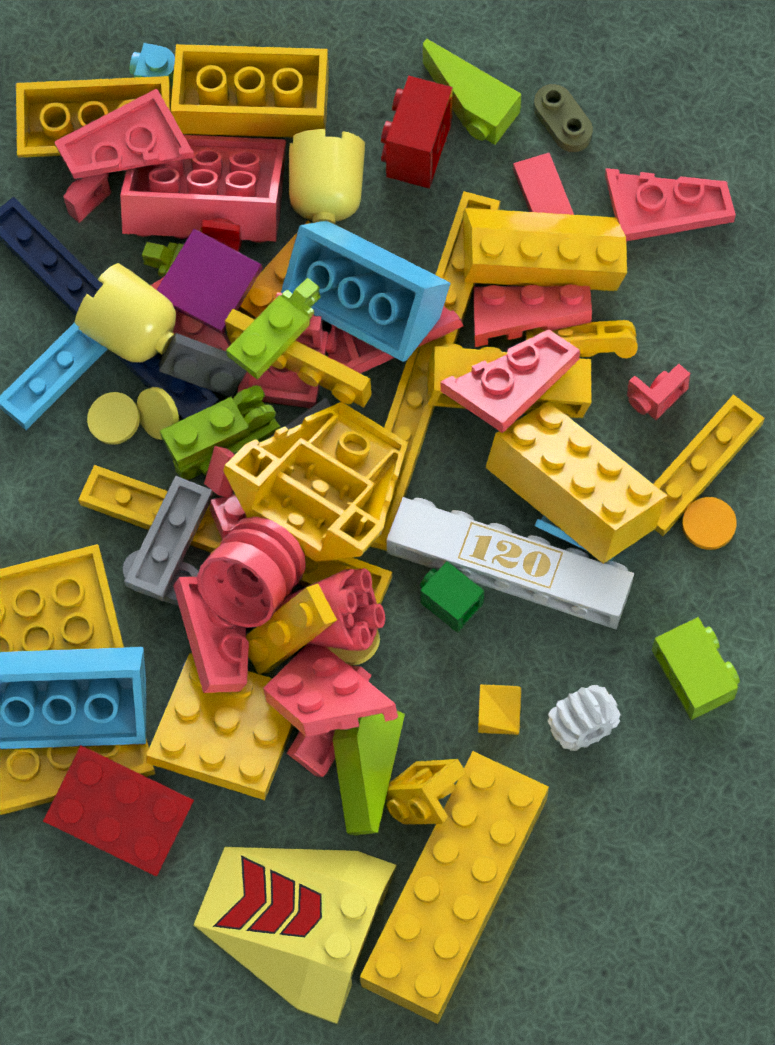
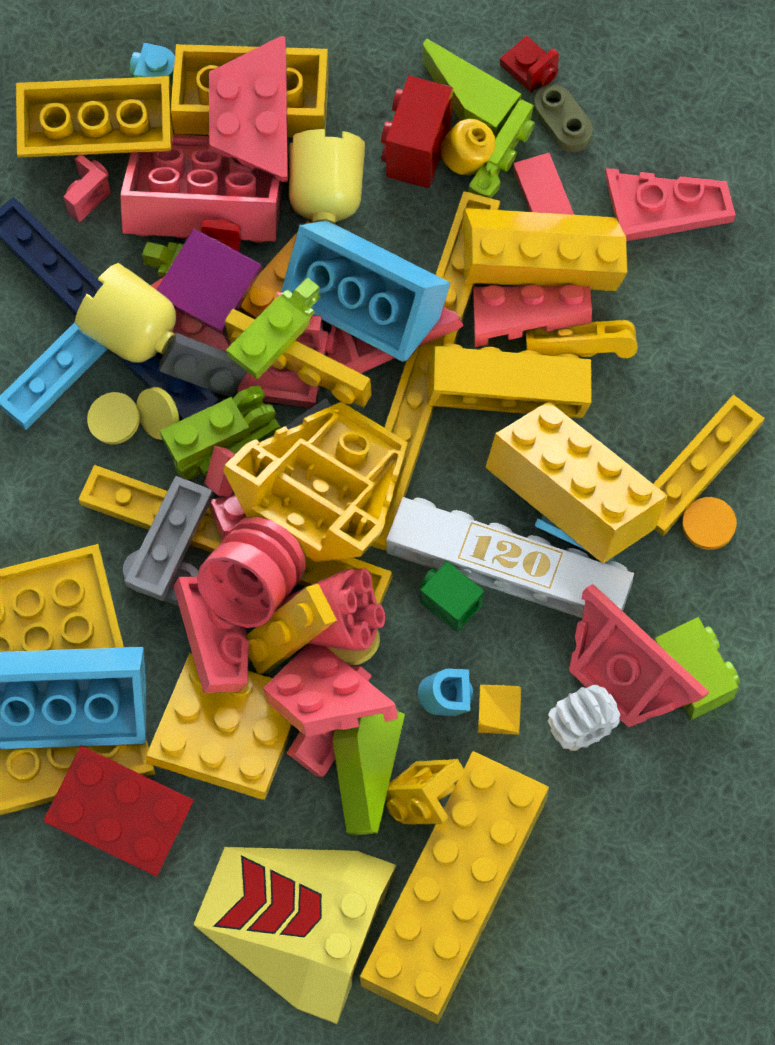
(125, 139): coral wing -> none
(251, 109): none -> coral wing
(446, 692): none -> medium azure plate
(465, 149): none -> yellow head
(512, 383): wing -> none
(516, 128): none -> lime hinge
(531, 64): none -> red bracket
(628, 663): none -> coral wing
(662, 393): coral bracket -> none

